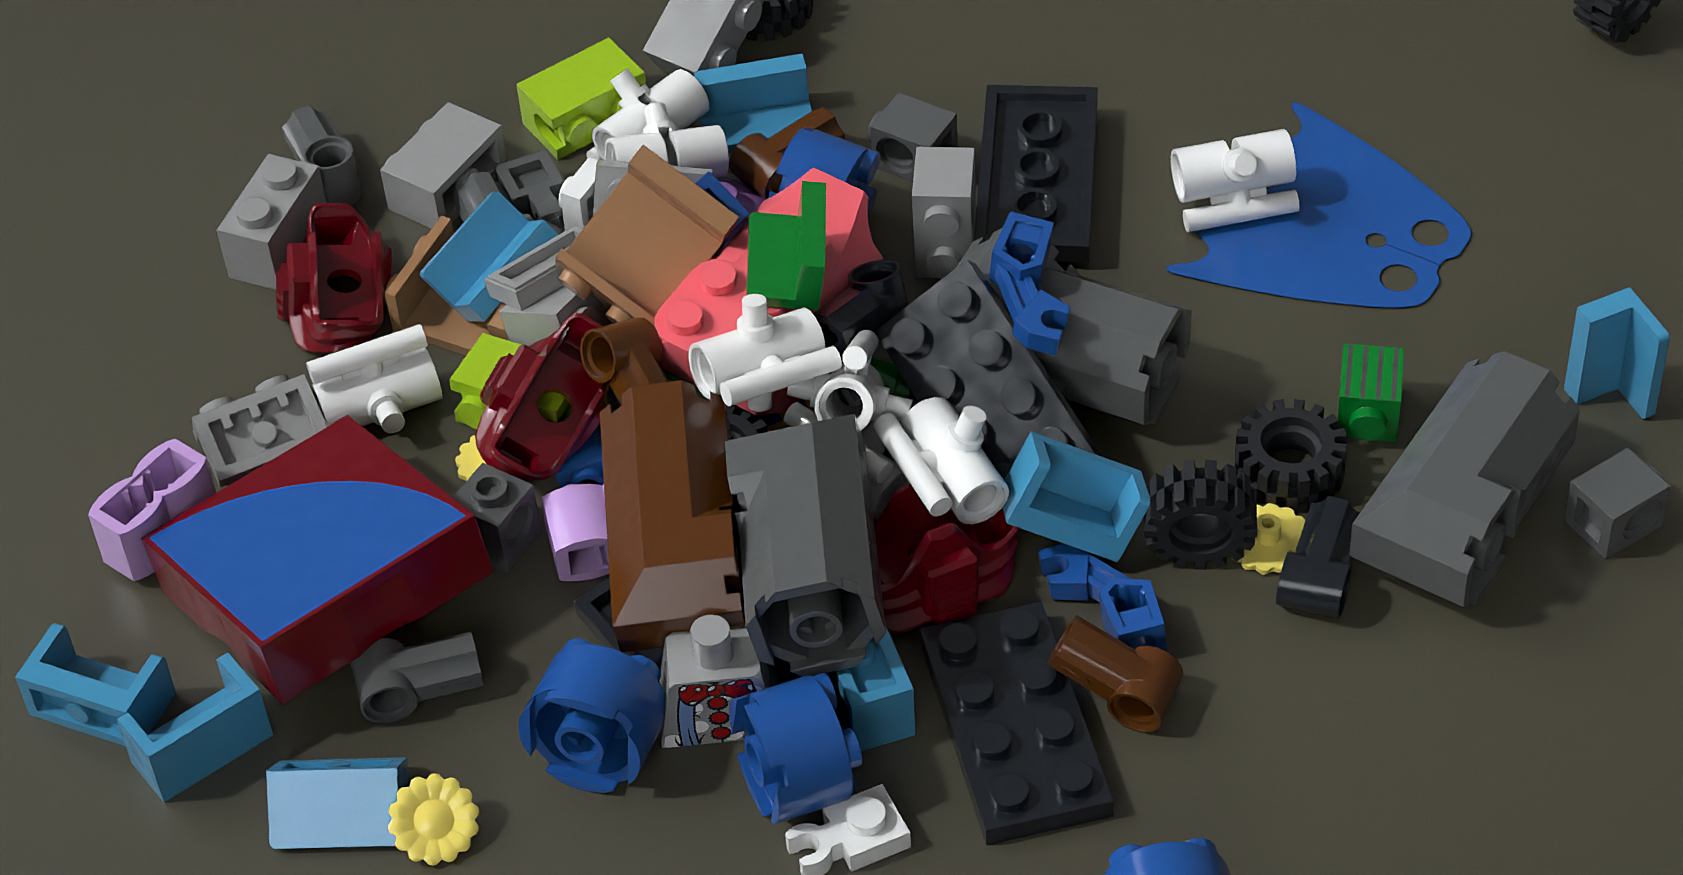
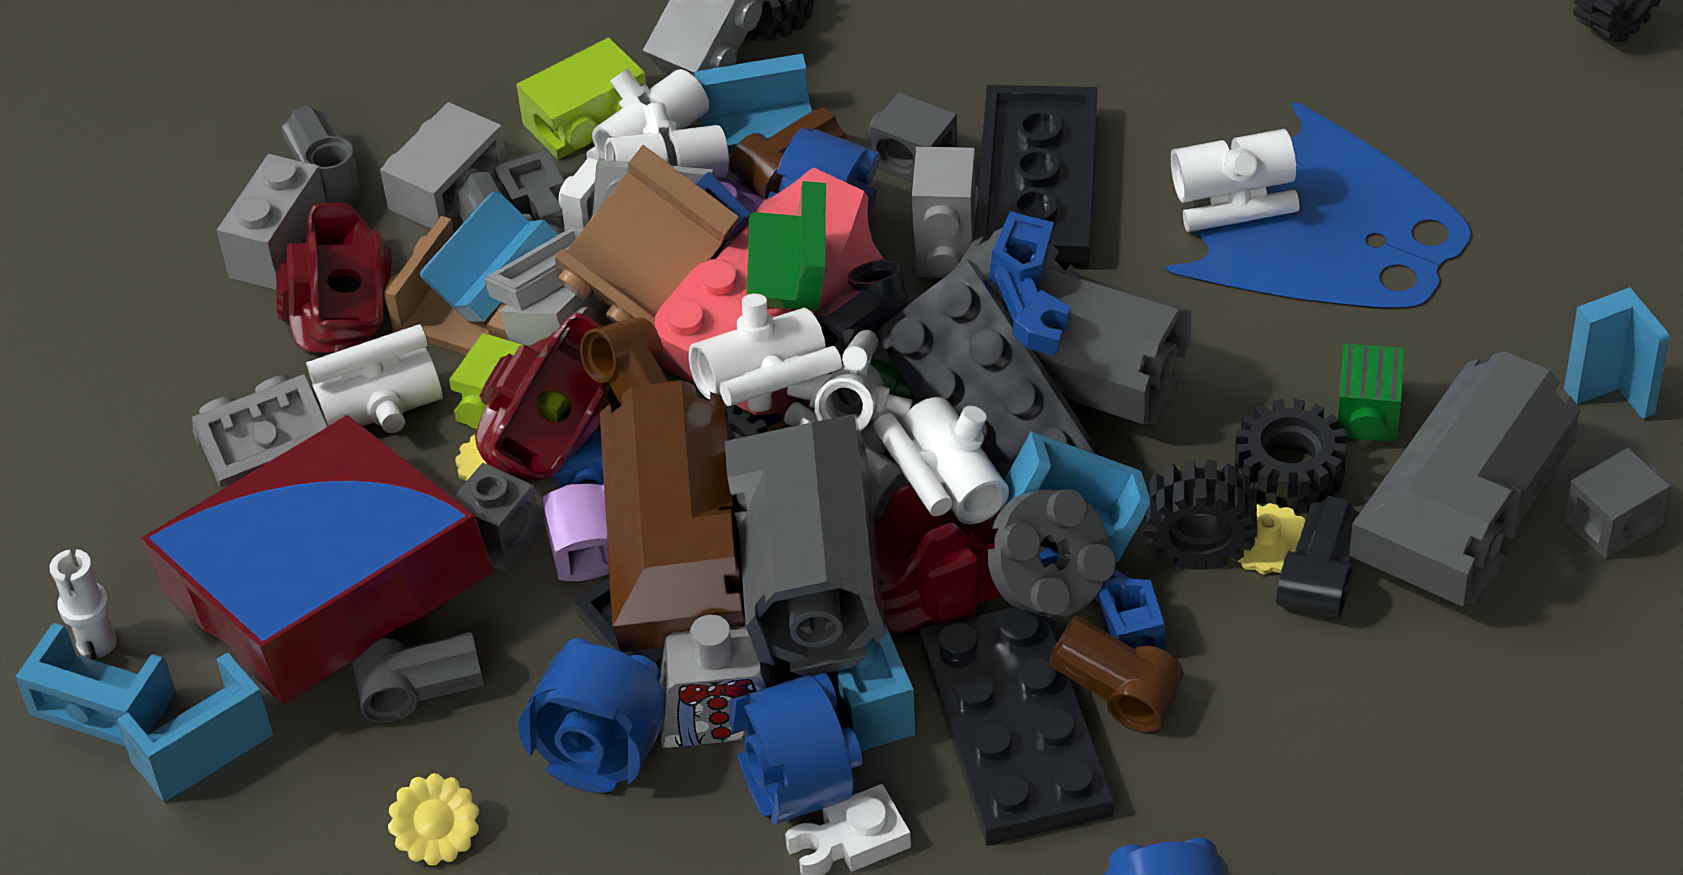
(83, 603): none -> white pin
(161, 488): lavender brick -> none
(333, 802): dark azure panel -> none
(1082, 557): none -> dark grey plate

